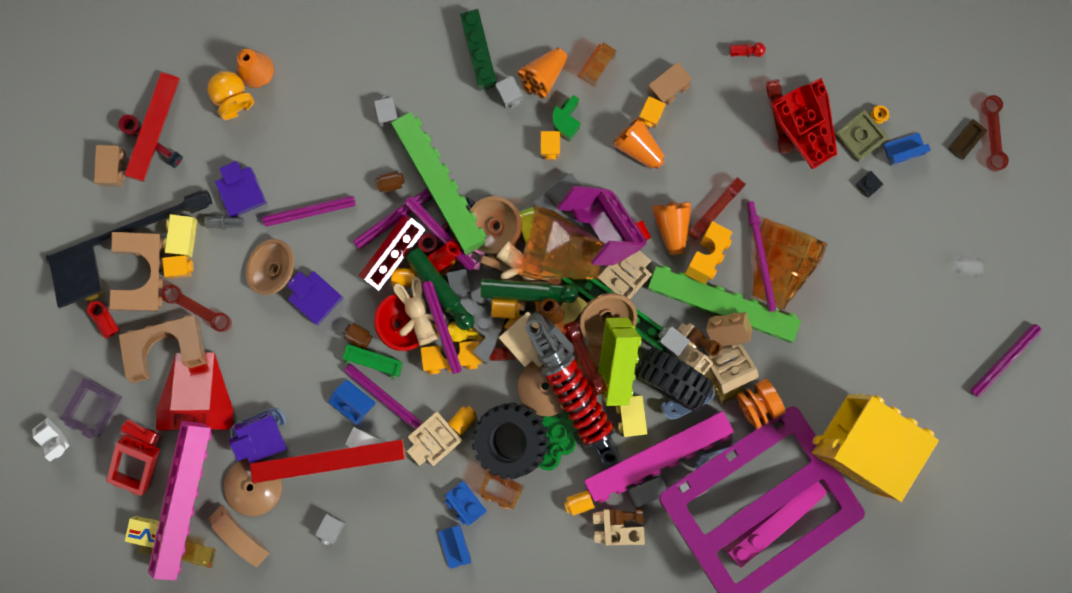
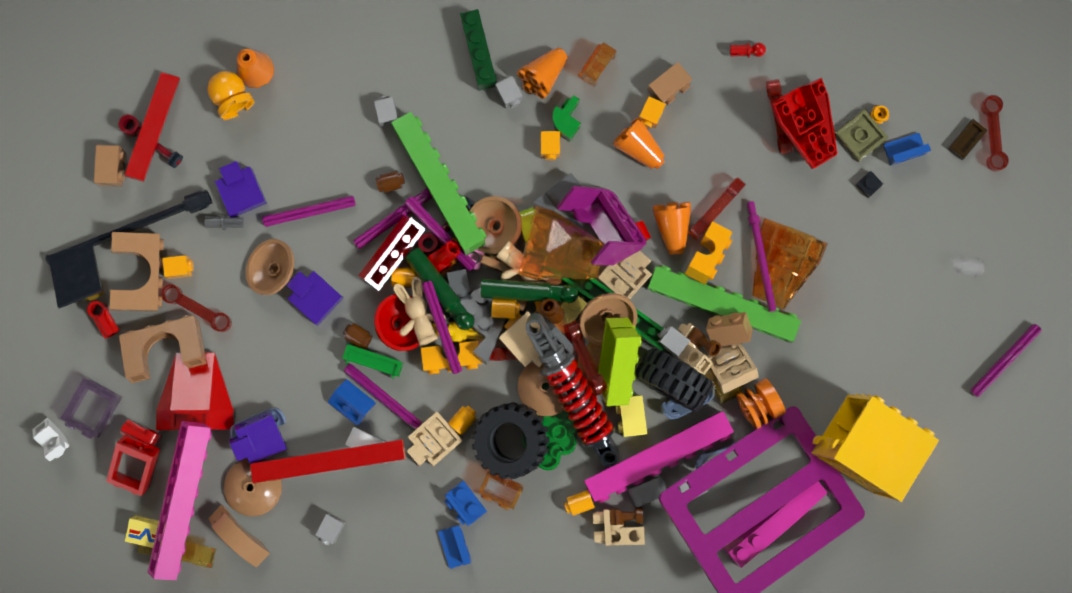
(180, 235): light yellow brick -> none

